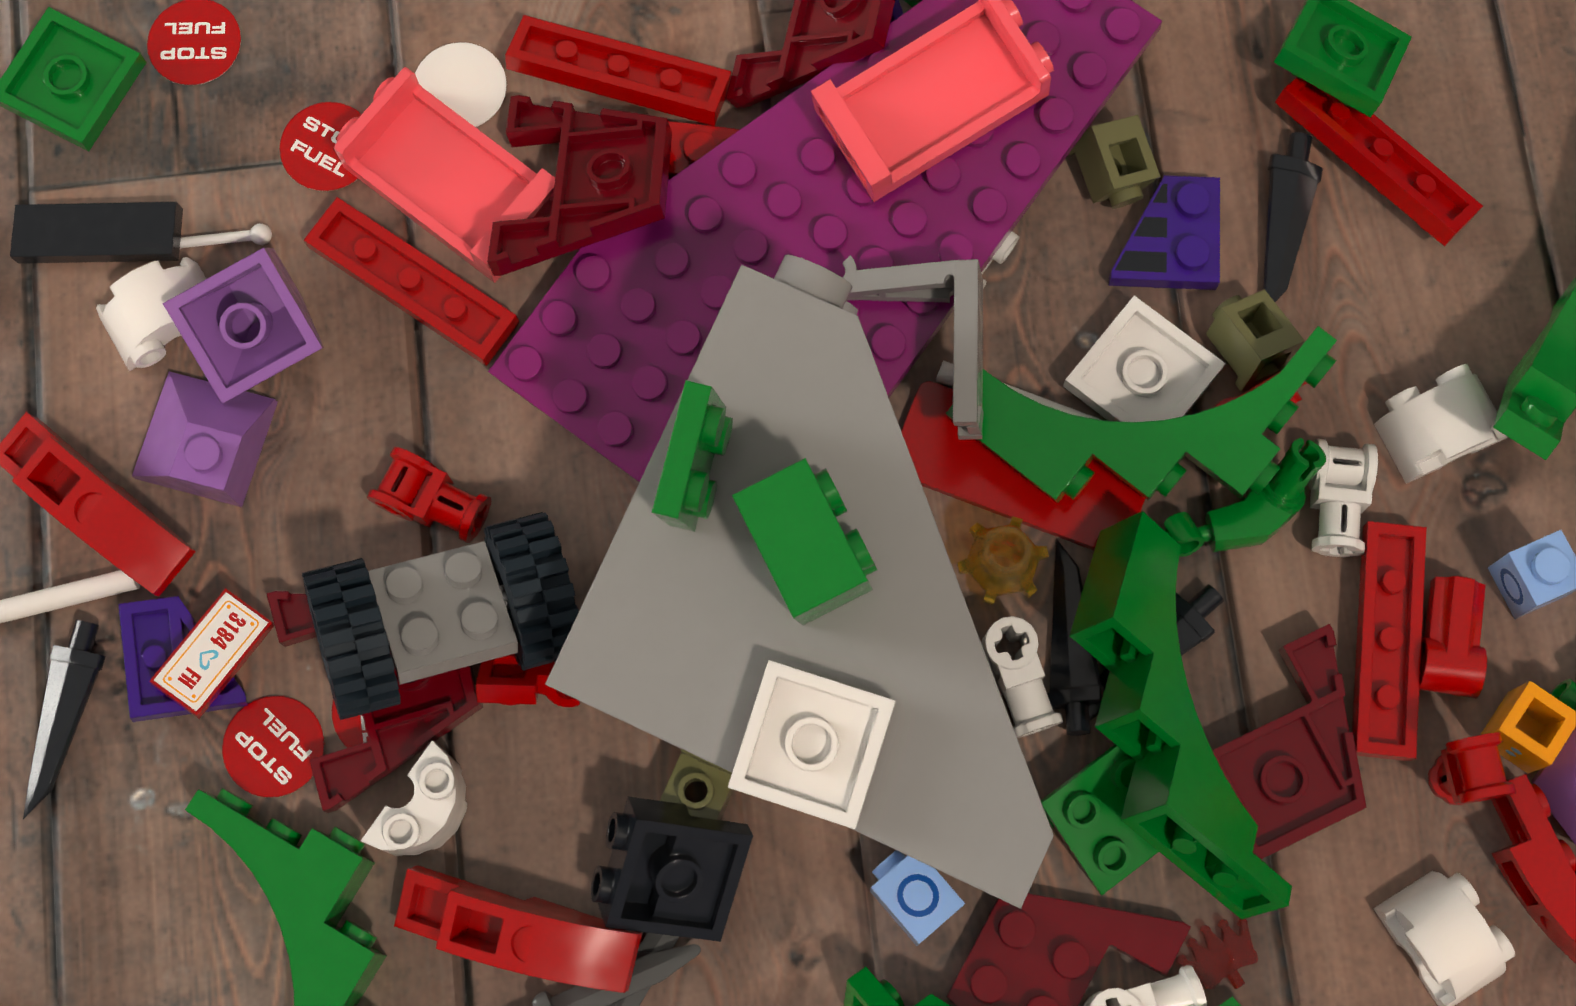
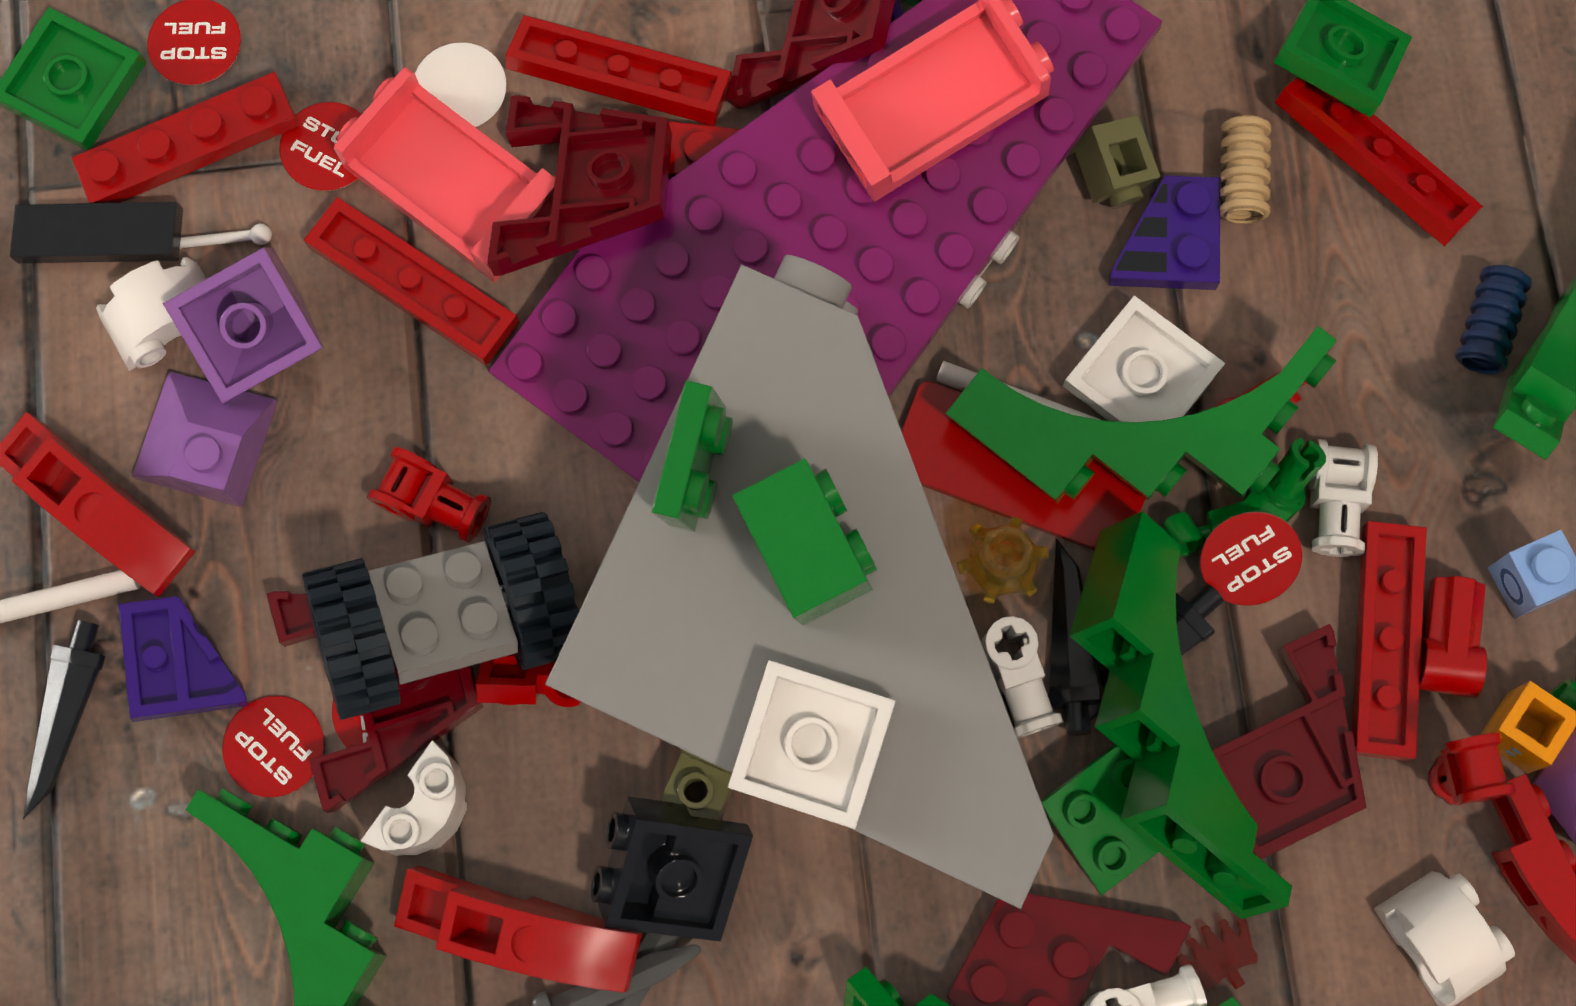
(186, 141): none -> red plate
(212, 653): white tile -> none
(914, 895): light blue brick -> none
(937, 284): light grey hinge -> none
(1245, 169): none -> tan piece
(1251, 558): none -> red sticker
(1253, 337): olive brick -> none
(1290, 199): black bar -> none
(1438, 425): white cylinder -> none
(1493, 319): none -> dark blue piece

